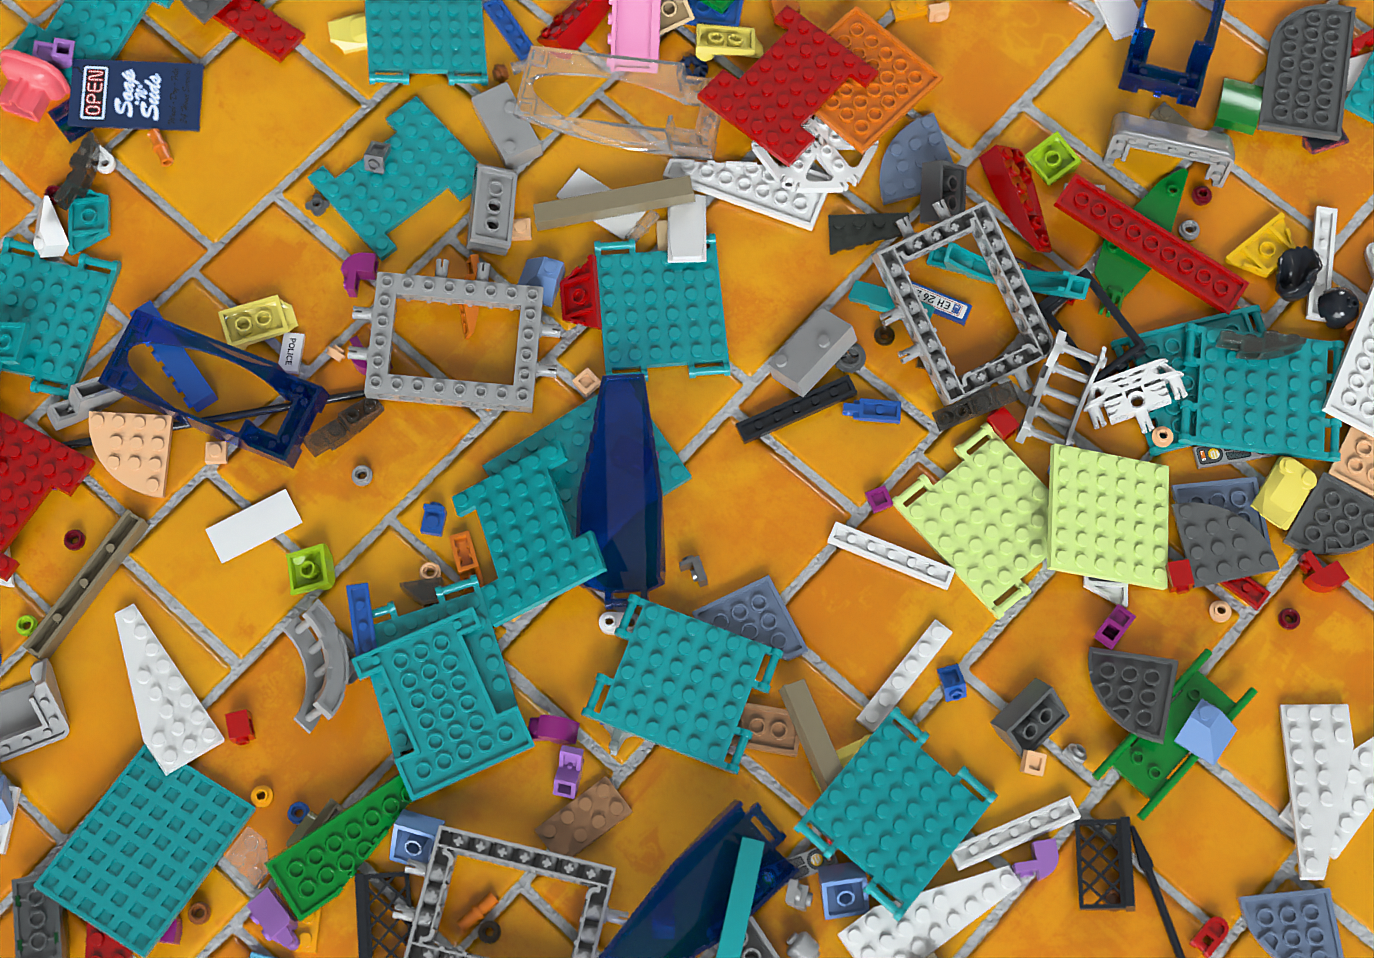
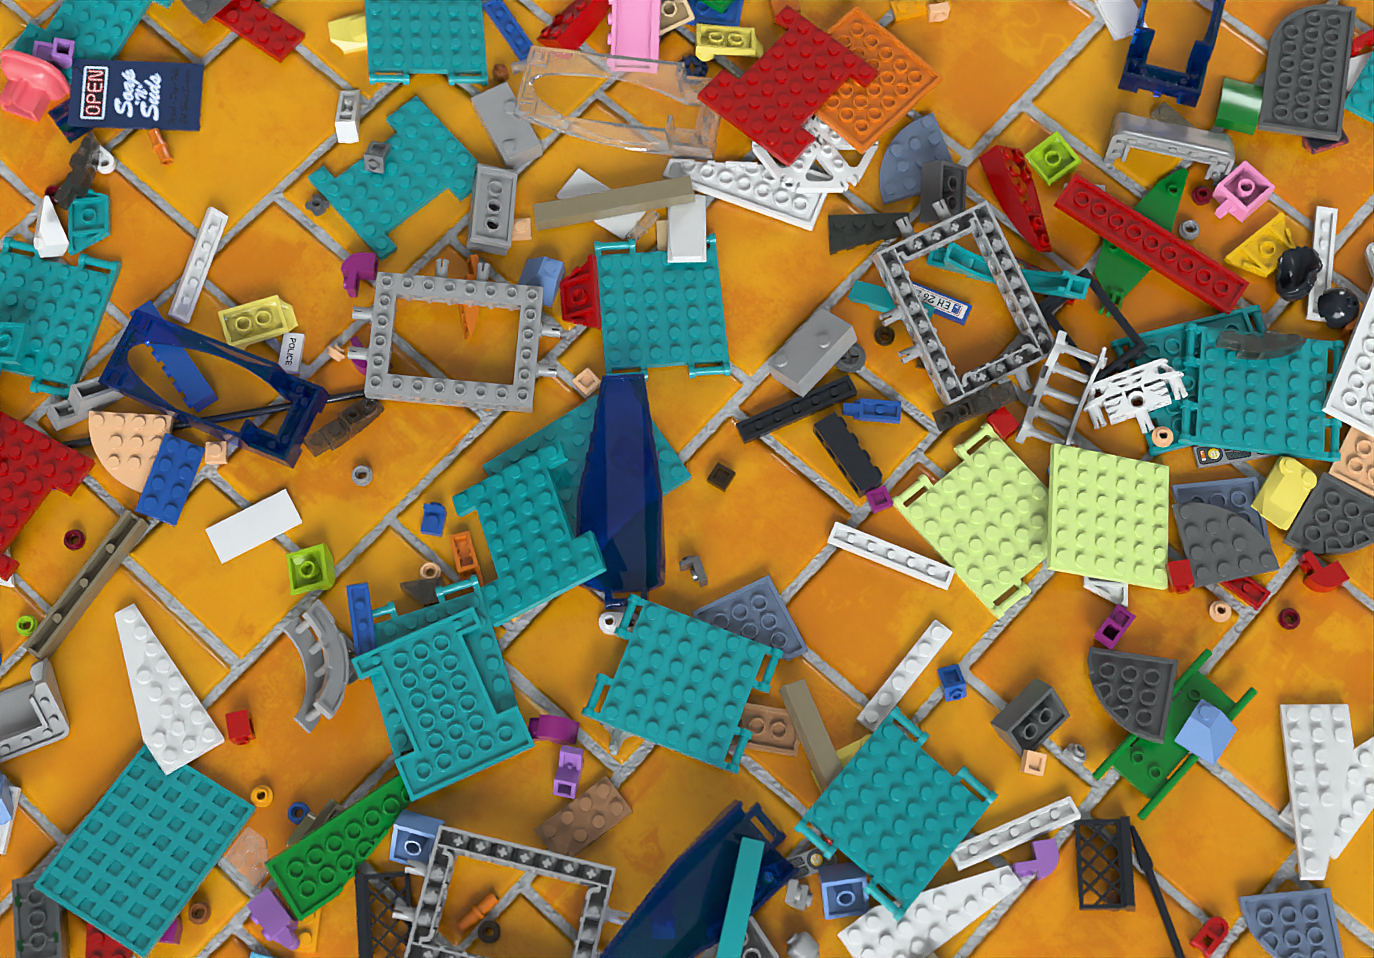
(169, 479): none -> blue plate
(198, 265): none -> white plate
(348, 116): none -> white slope
(721, 477): none -> dark brown plate
(847, 454): none -> black brick
(1242, 192): none -> bright pink hinge

